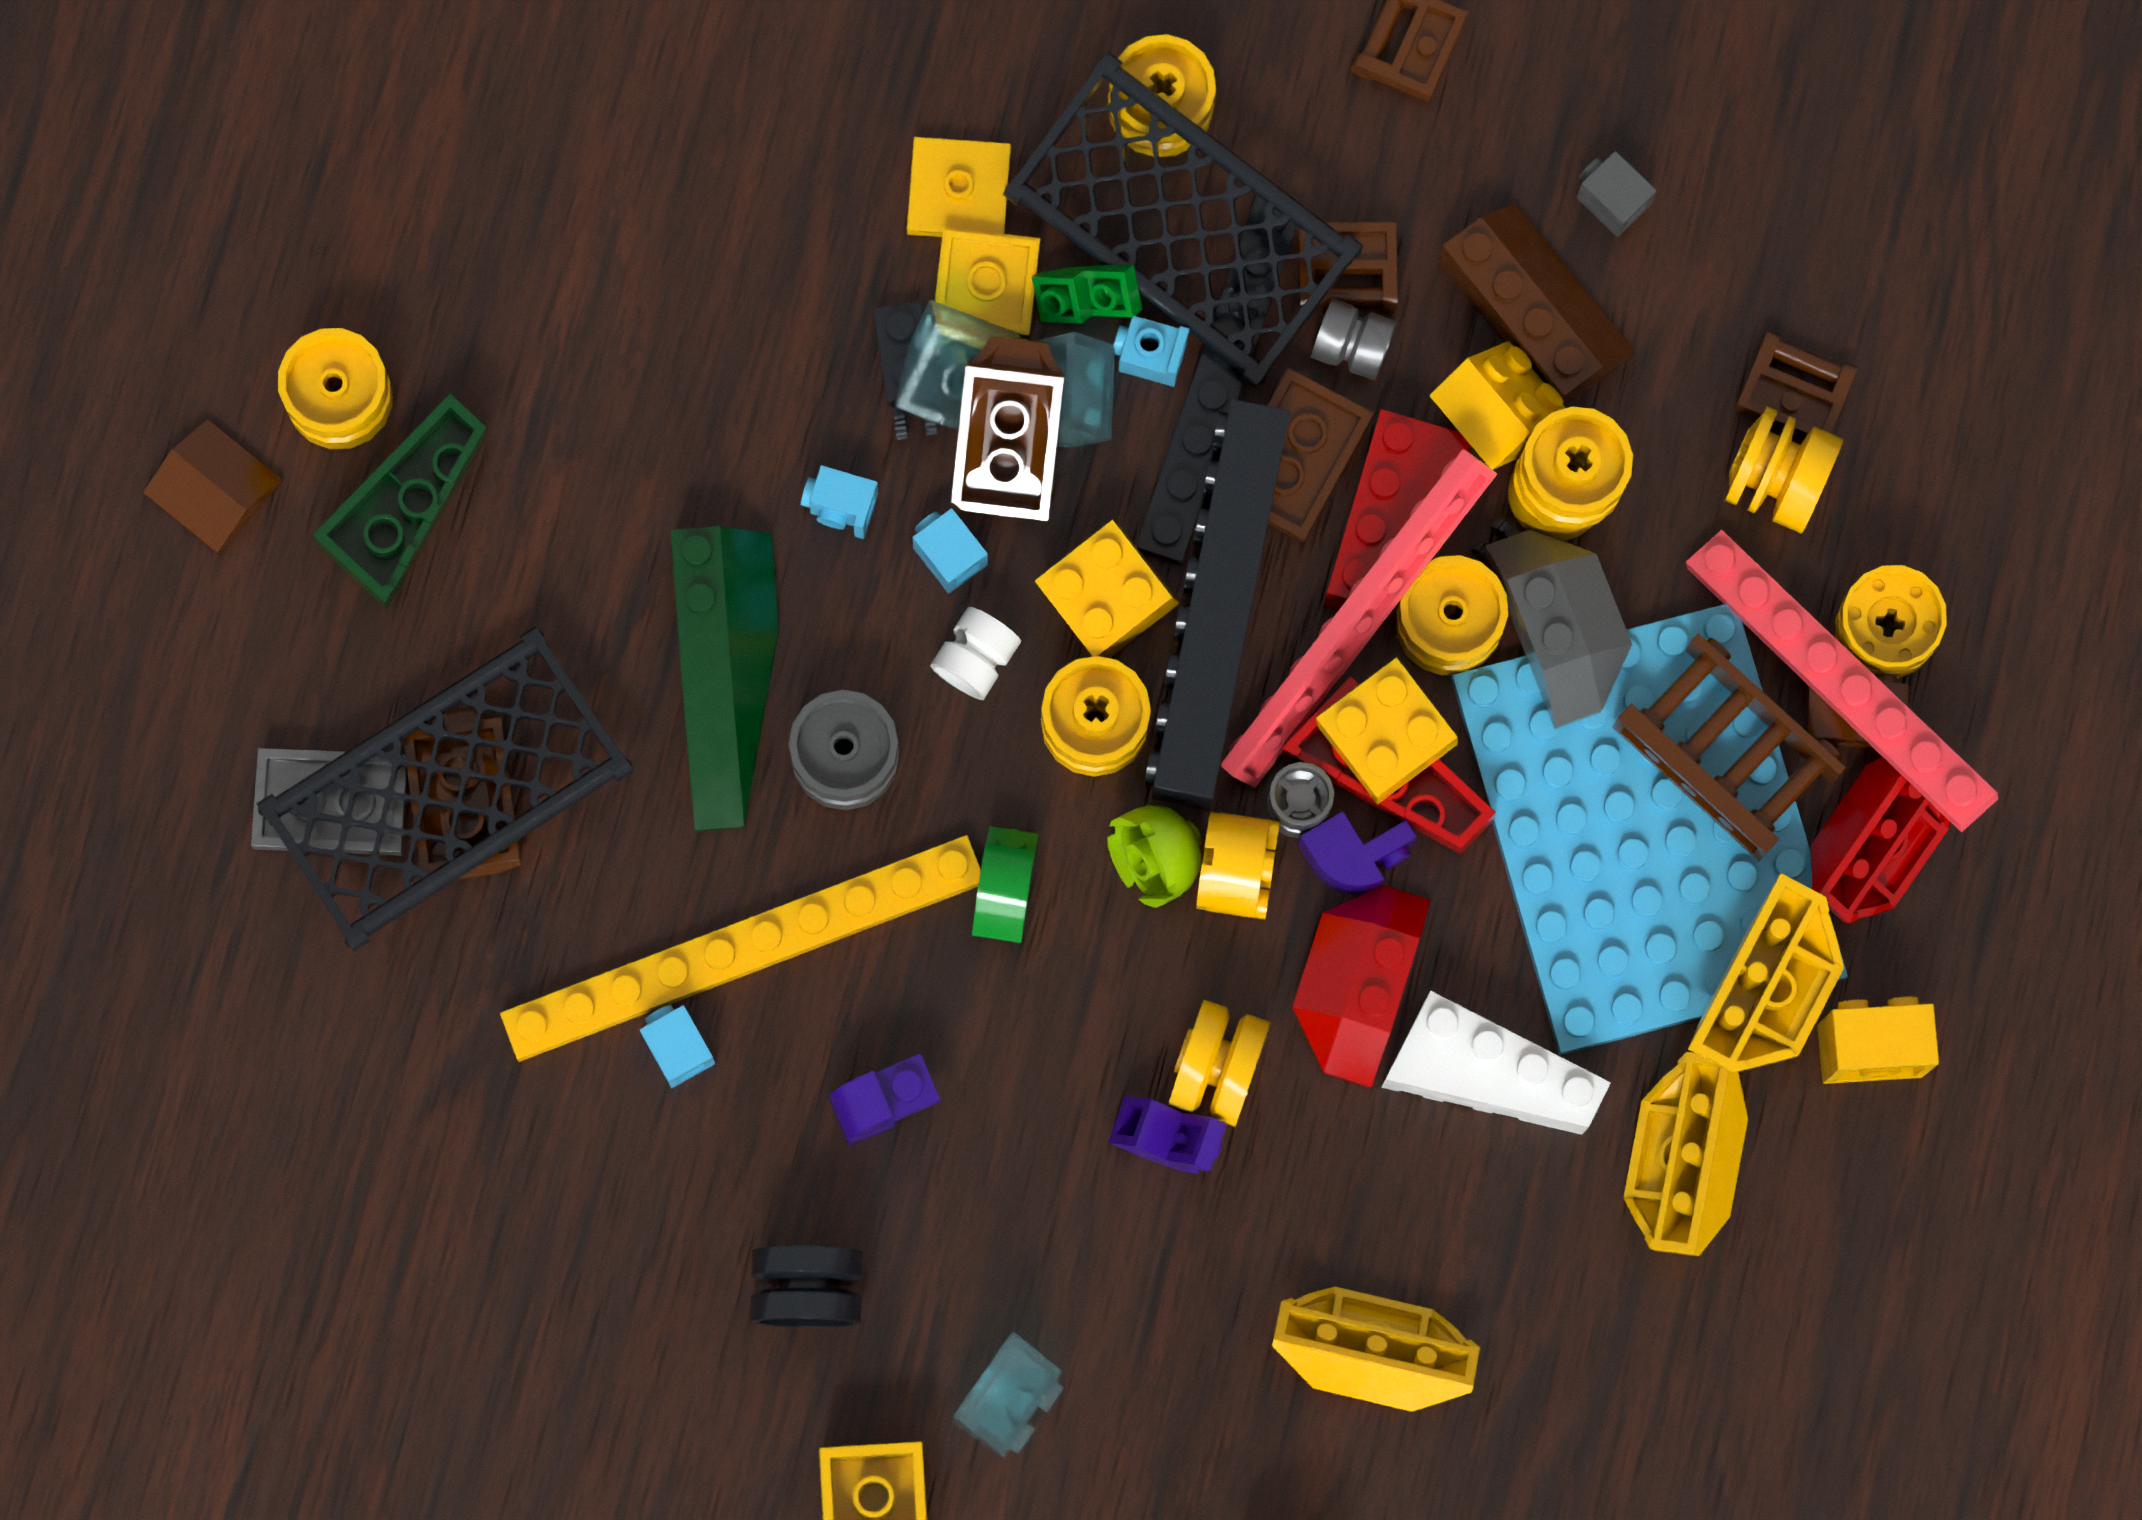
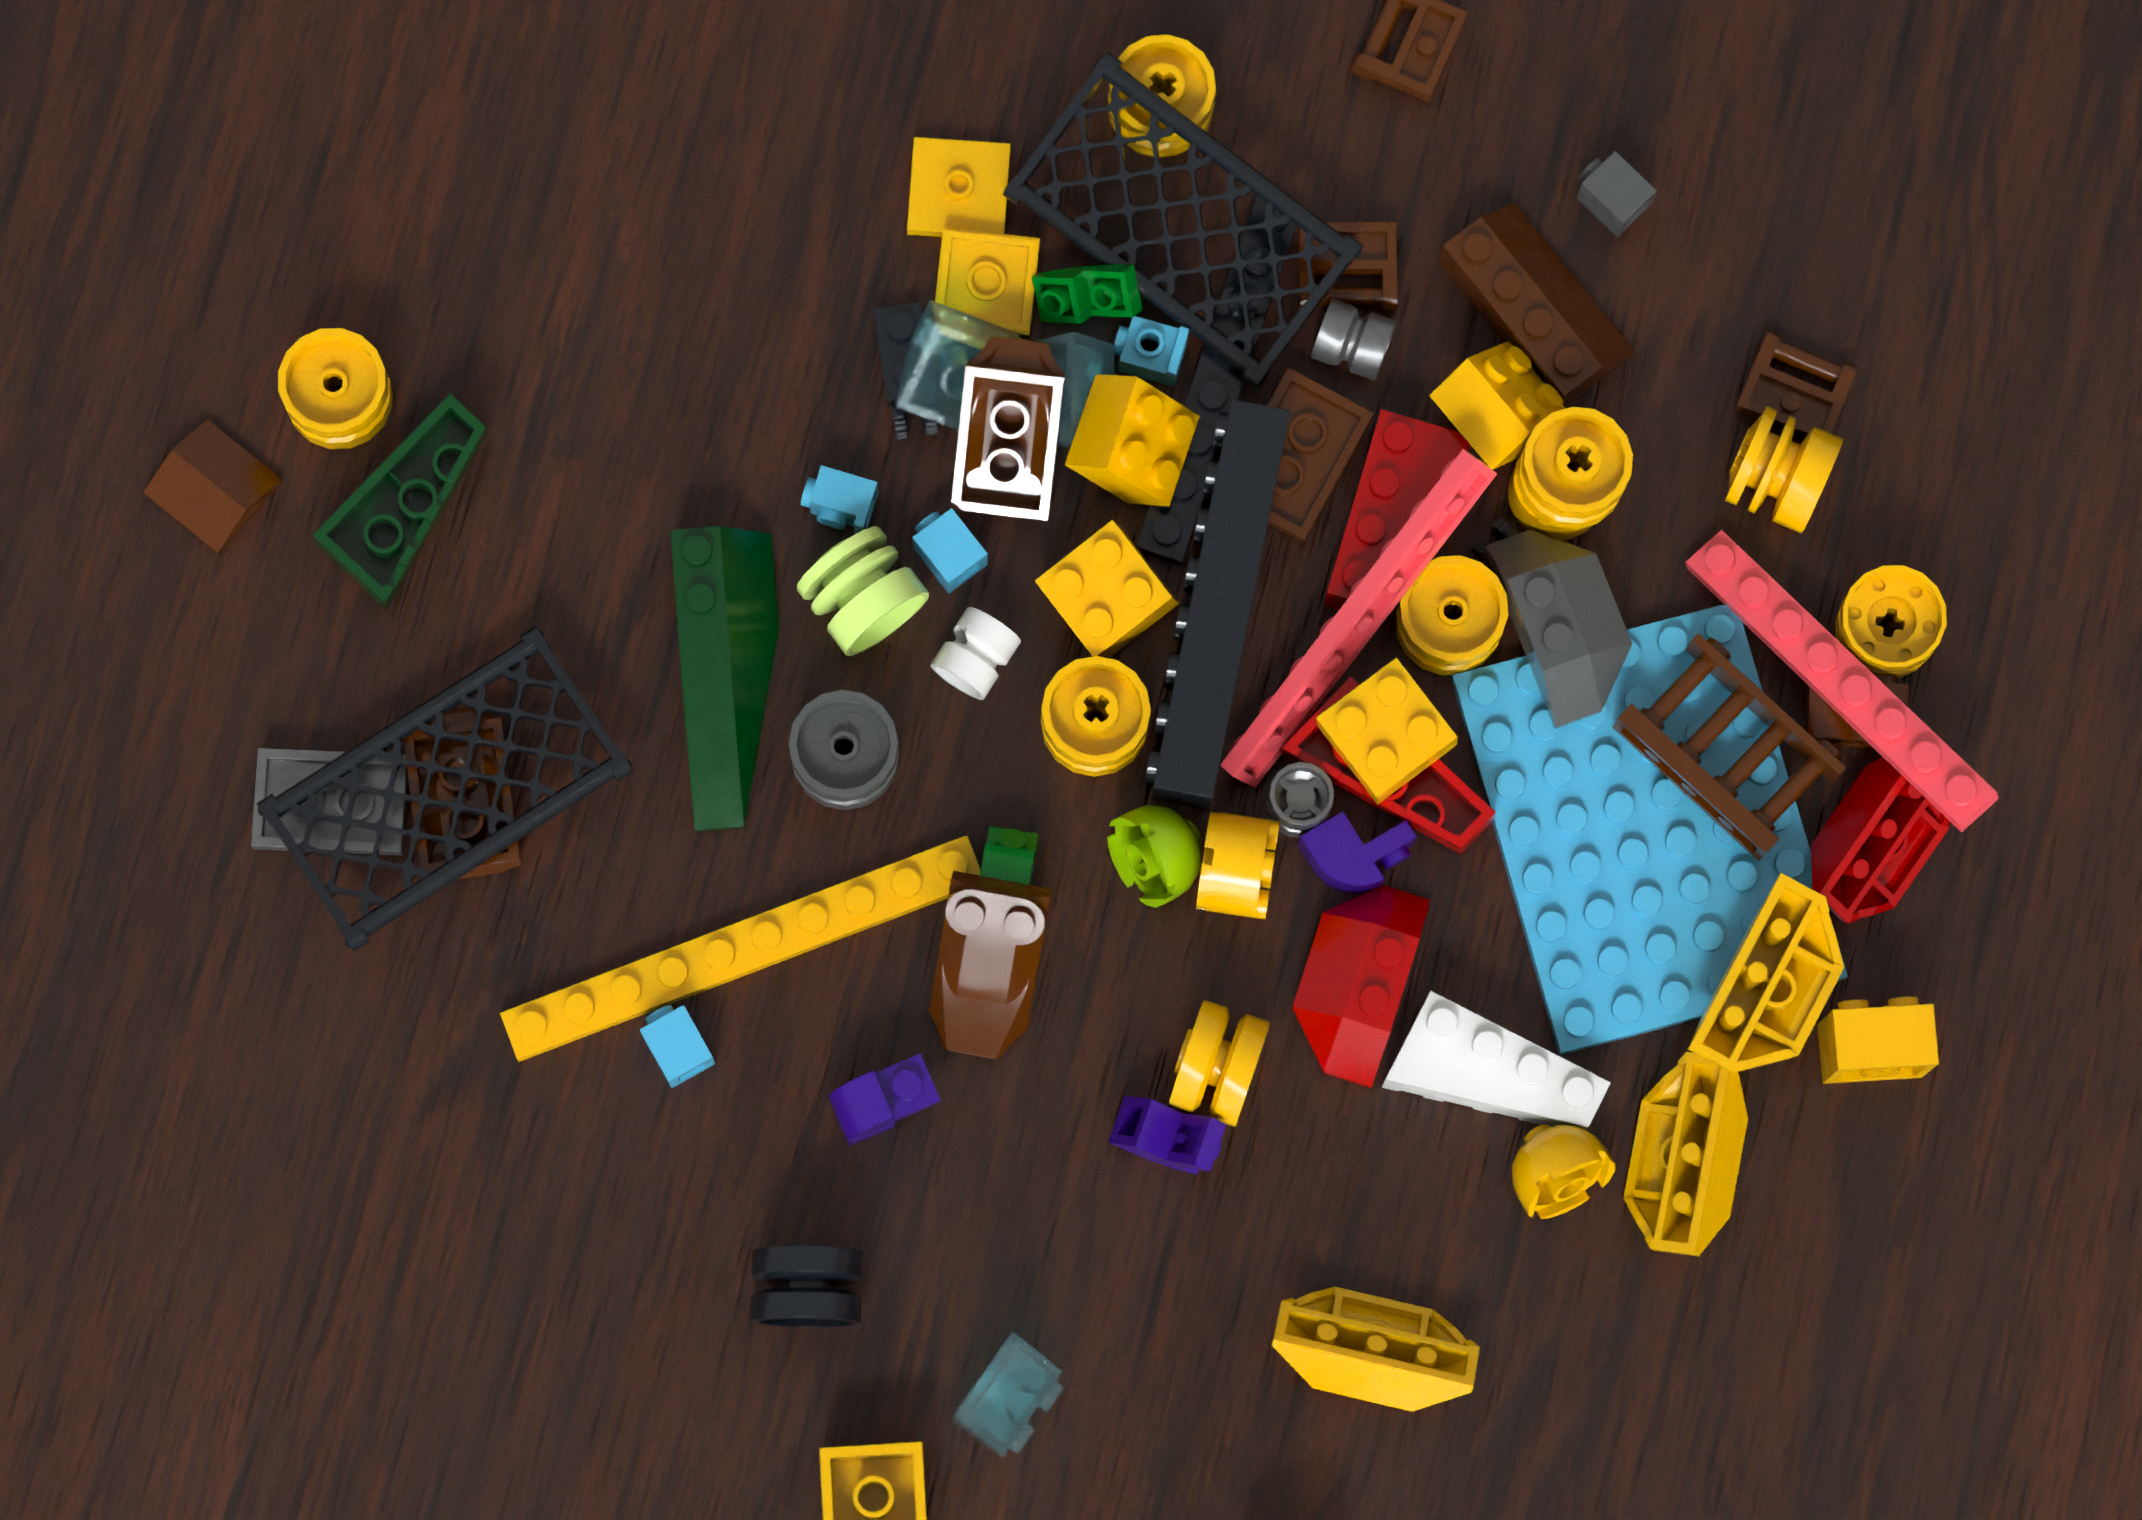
(856, 583): none -> yellowish green wheel
(987, 963): none -> reddish brown slope
(1132, 440): none -> yellow brick
(1558, 1168): none -> yellow cylinder

